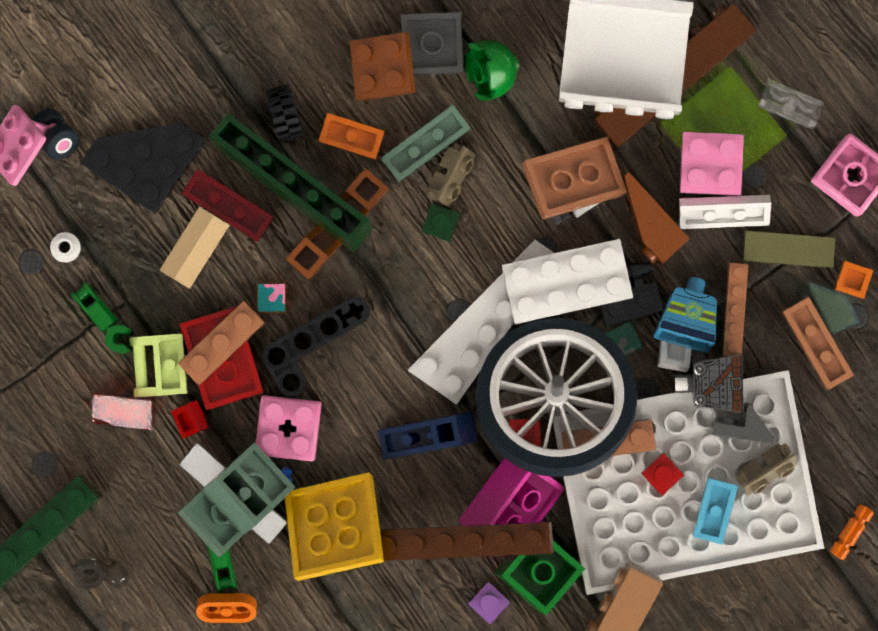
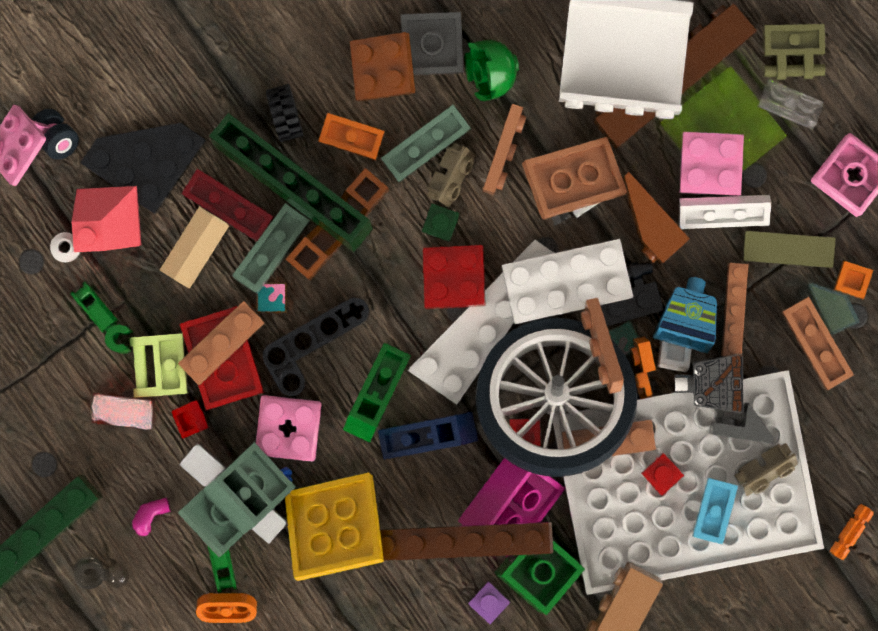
(106, 219): none -> coral slope
(142, 521): none -> dark pink arm
(271, 249): none -> sand green plate
(376, 392): none -> green slope
(454, 277): none -> red plate
(505, 150): none -> nougat plate
(602, 346): none -> nougat plate
(642, 354): none -> orange plate
(643, 385): none -> orange tile
(794, 40): none -> olive plate

